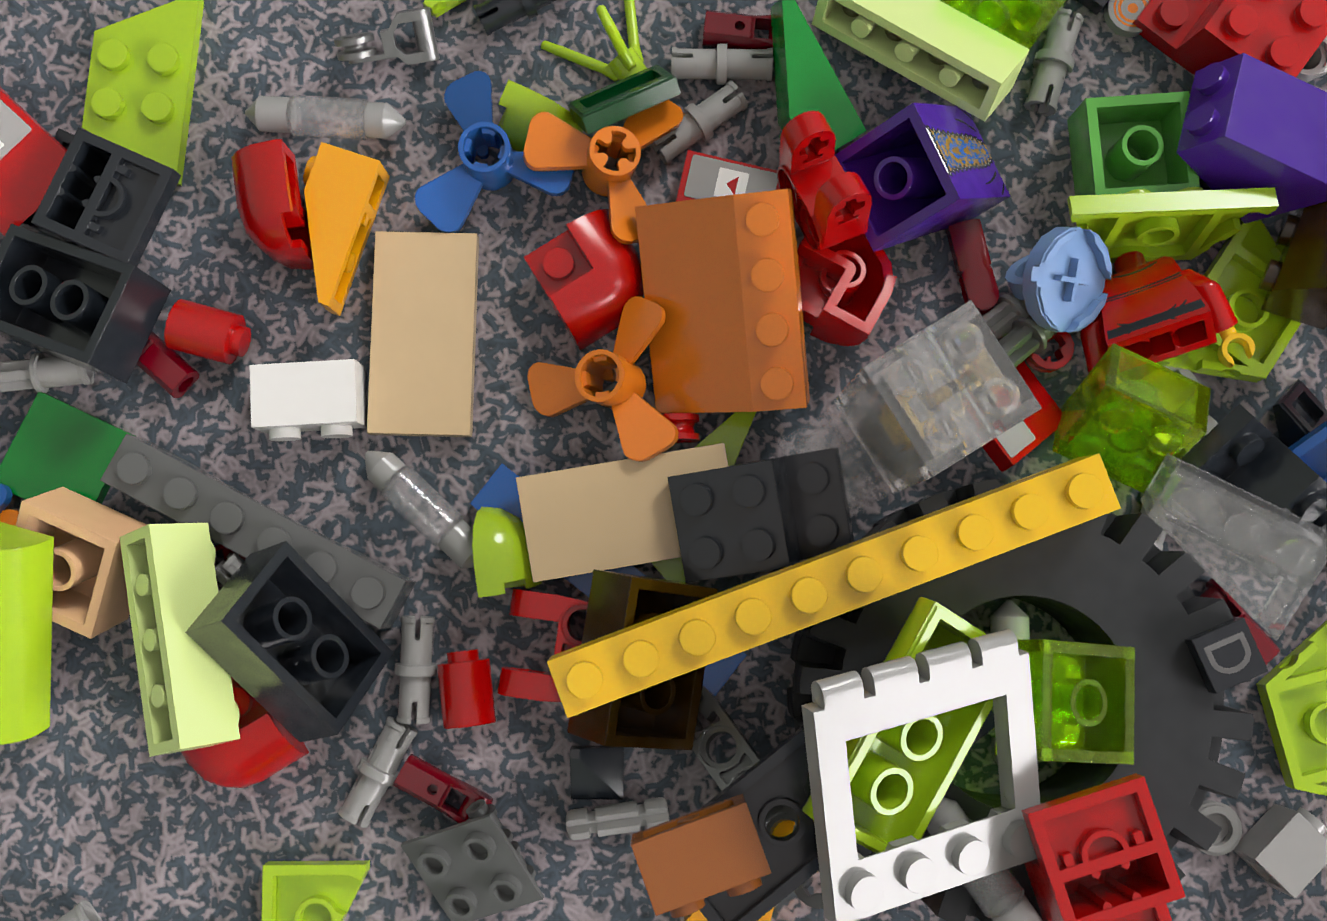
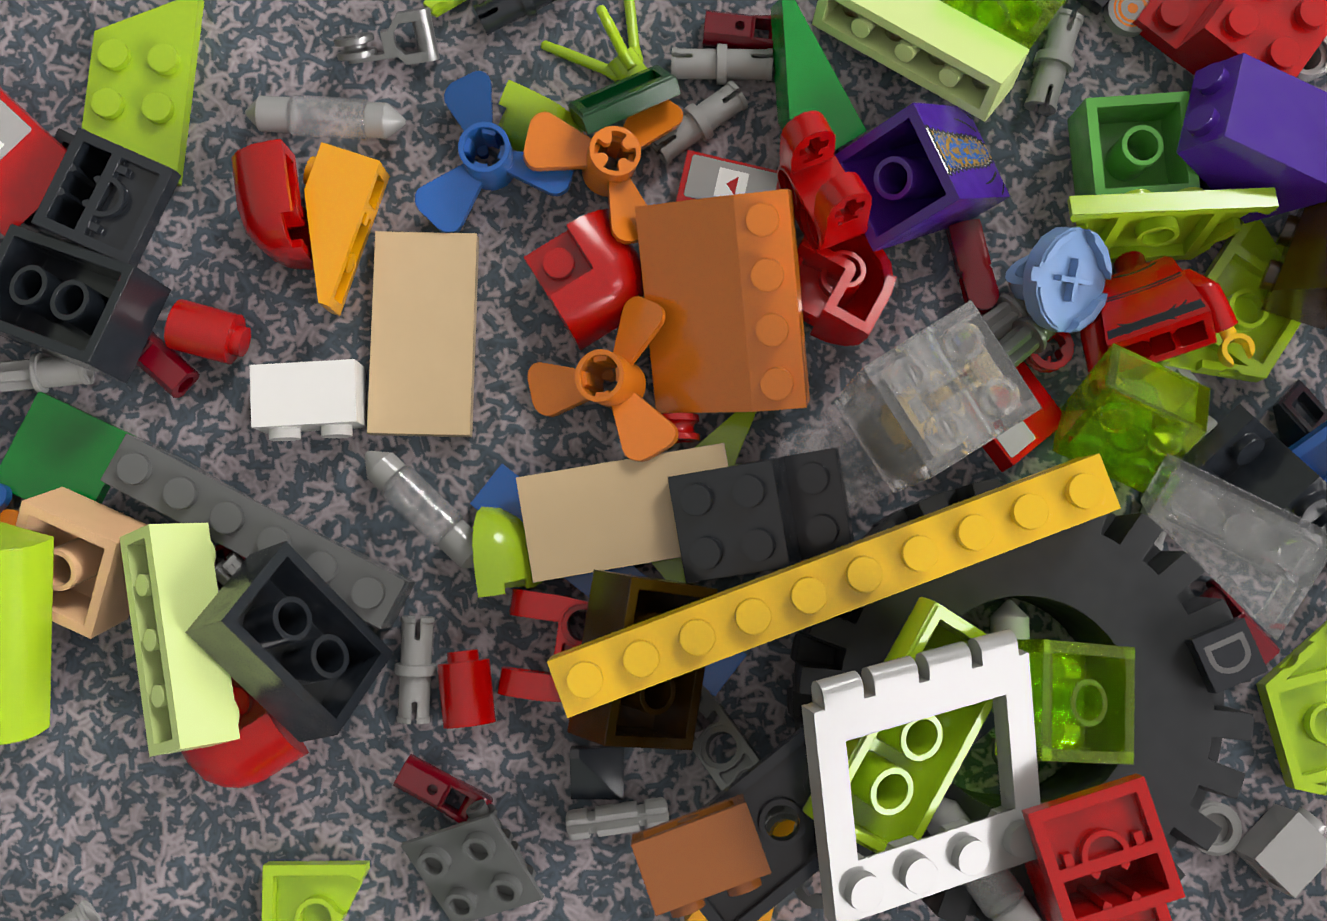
(377, 772): light grey pin -> none

